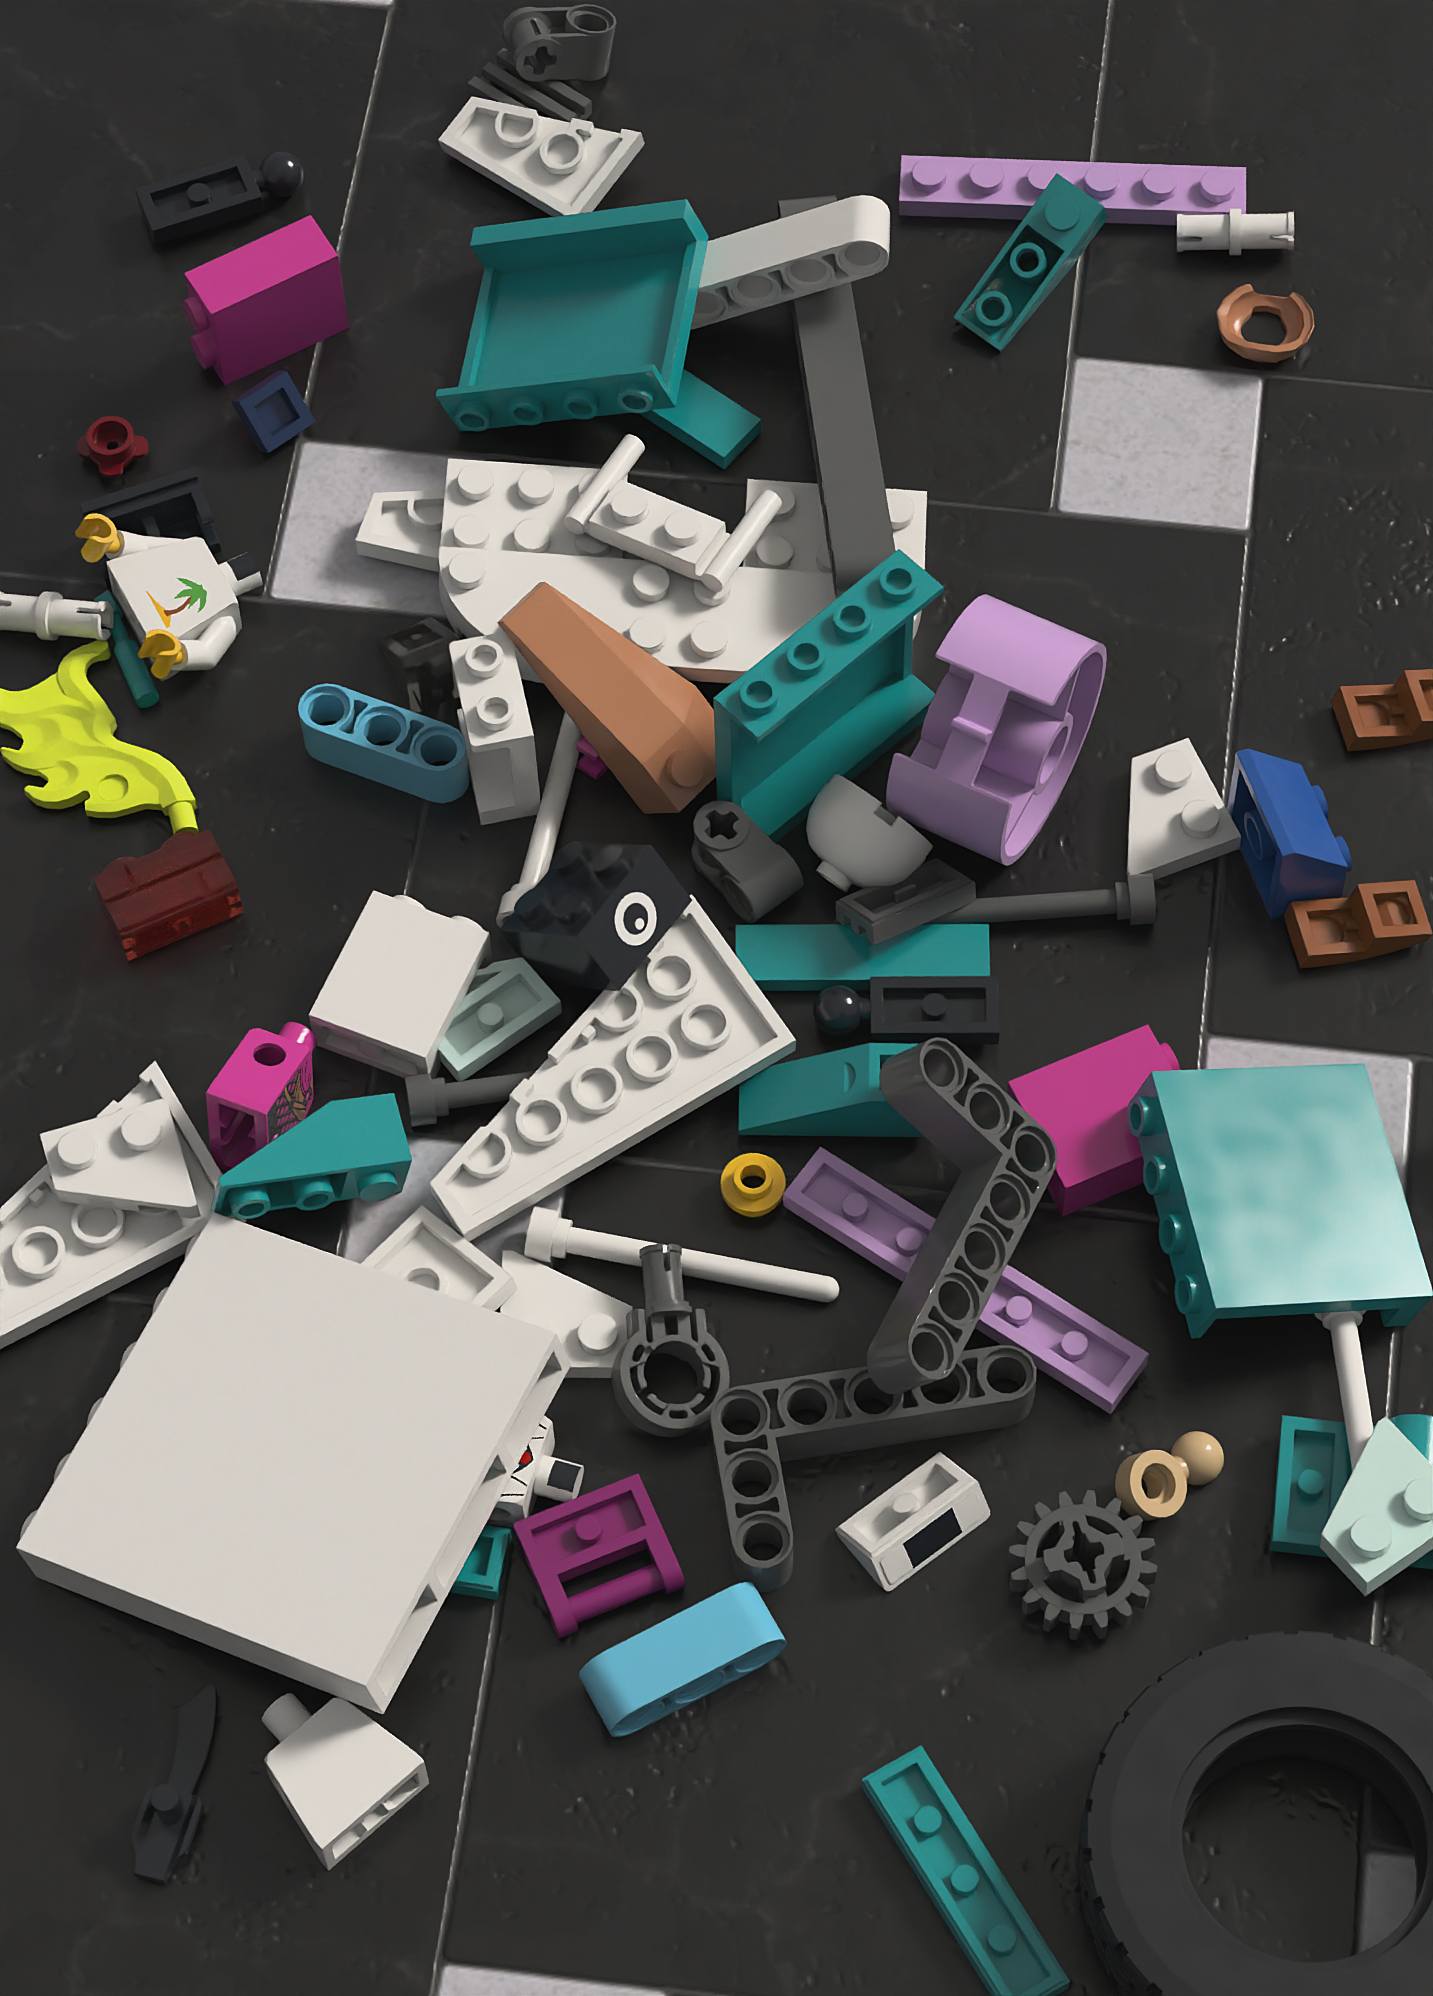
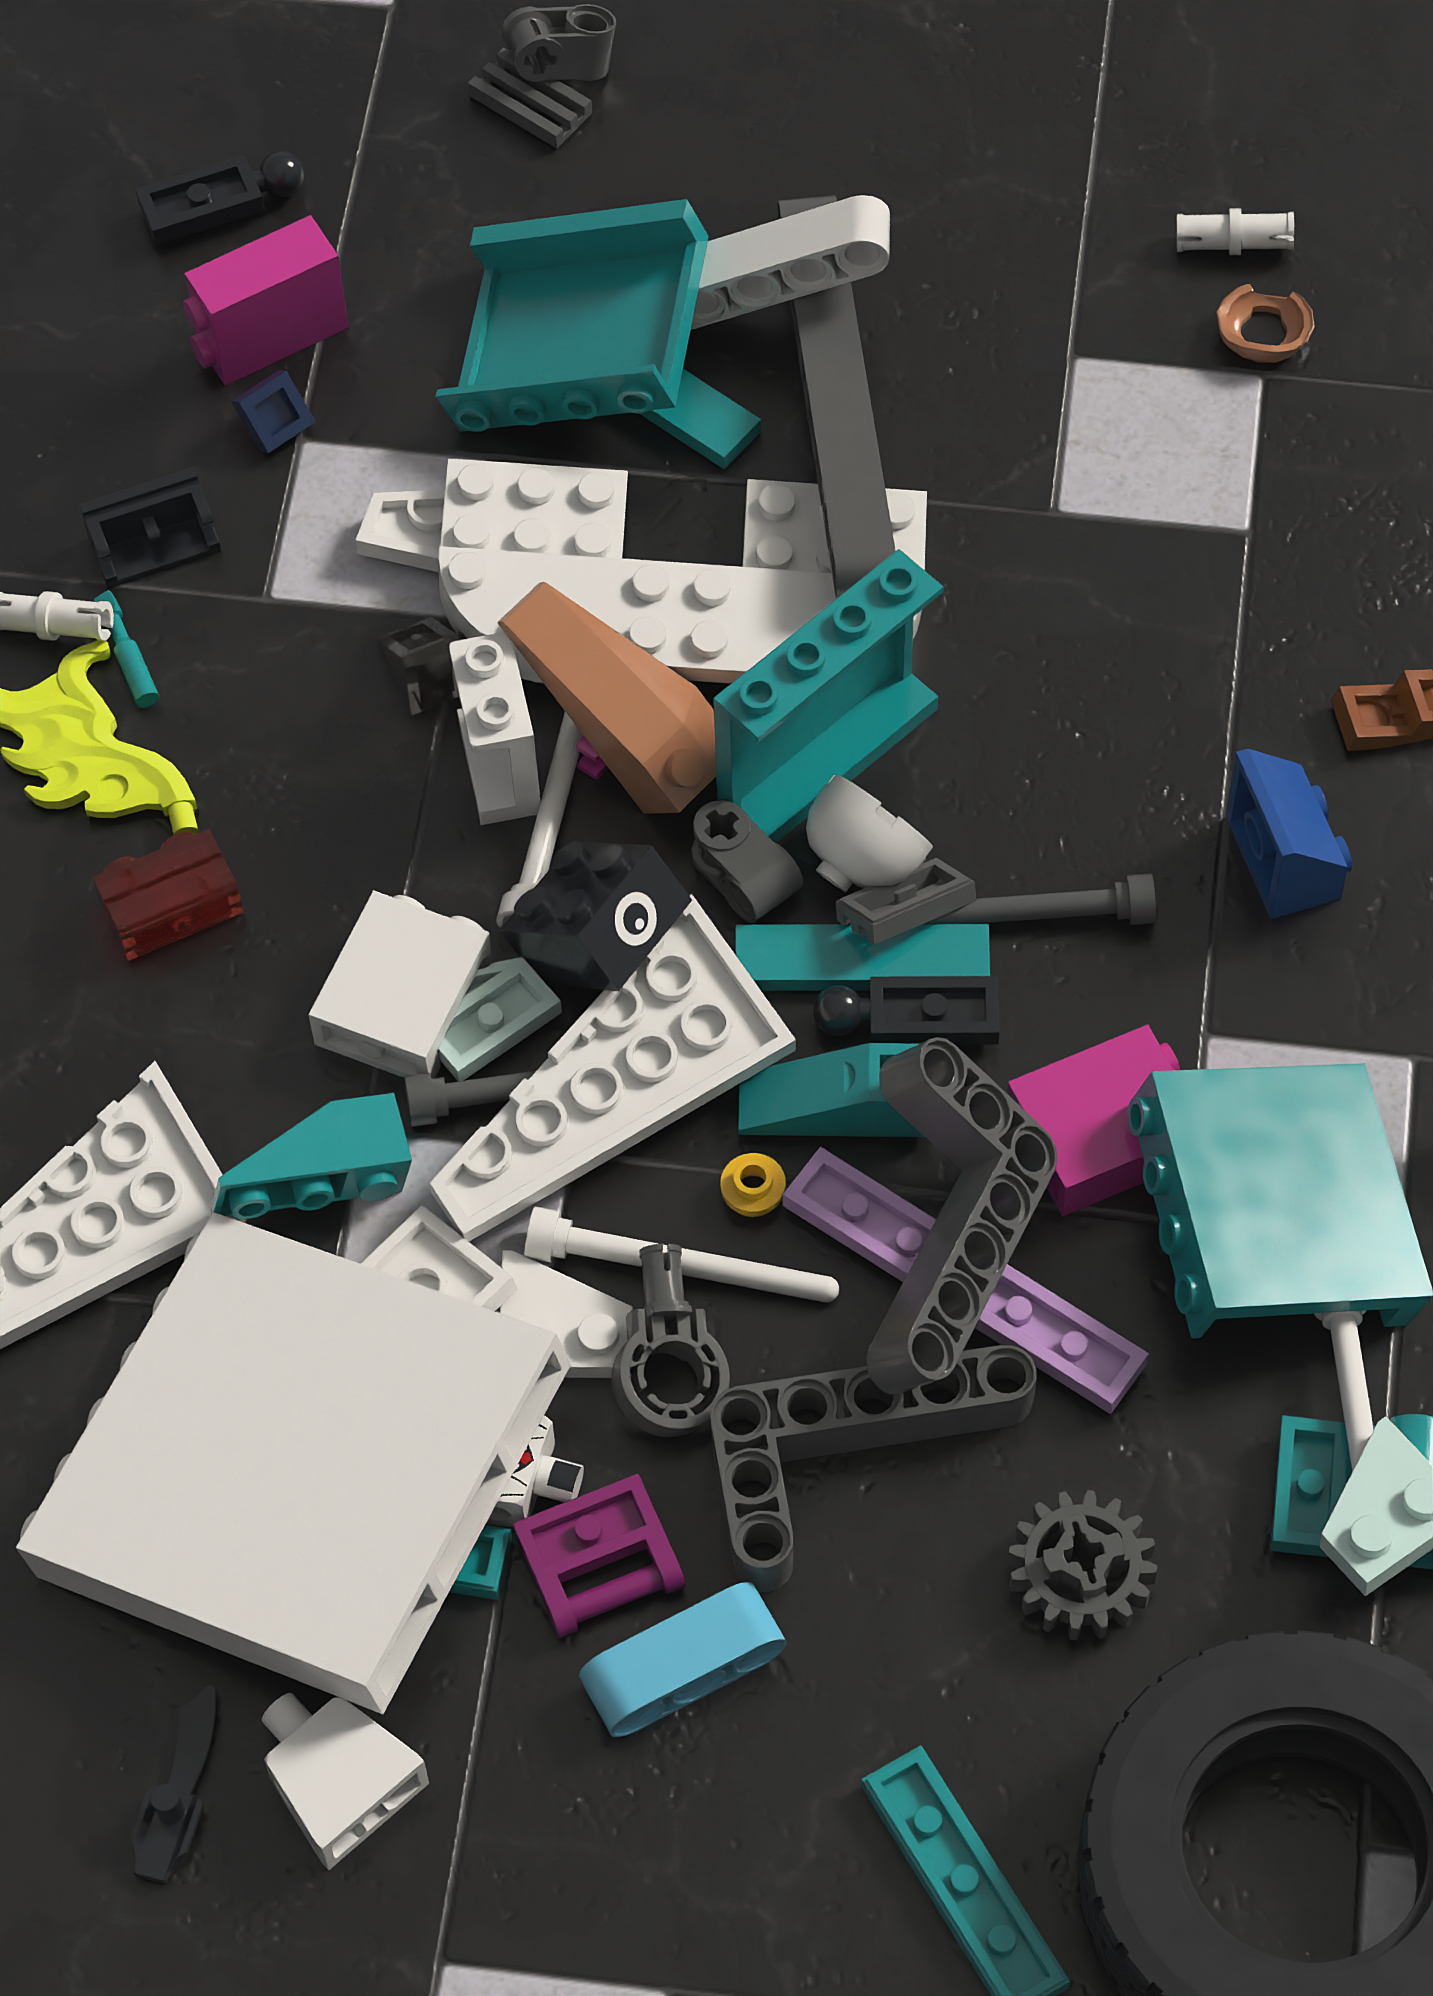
(107, 433): dark red plate -> none
(122, 1161): white wing -> none
(172, 594): white torso -> none
(260, 1092): dark pink torso -> none
(367, 721): medium azure beam -> none
(539, 158): white wing -> none
(663, 528): white plate -> none
(915, 1521): white slope -> none
(999, 730): lavender animal -> none
(1012, 187): lavender plate -> none
(1032, 262): teal slope -> none
(1175, 813): white wing -> none
(1193, 1460): tan plate -> none
(1365, 925): dark orange slope -> none

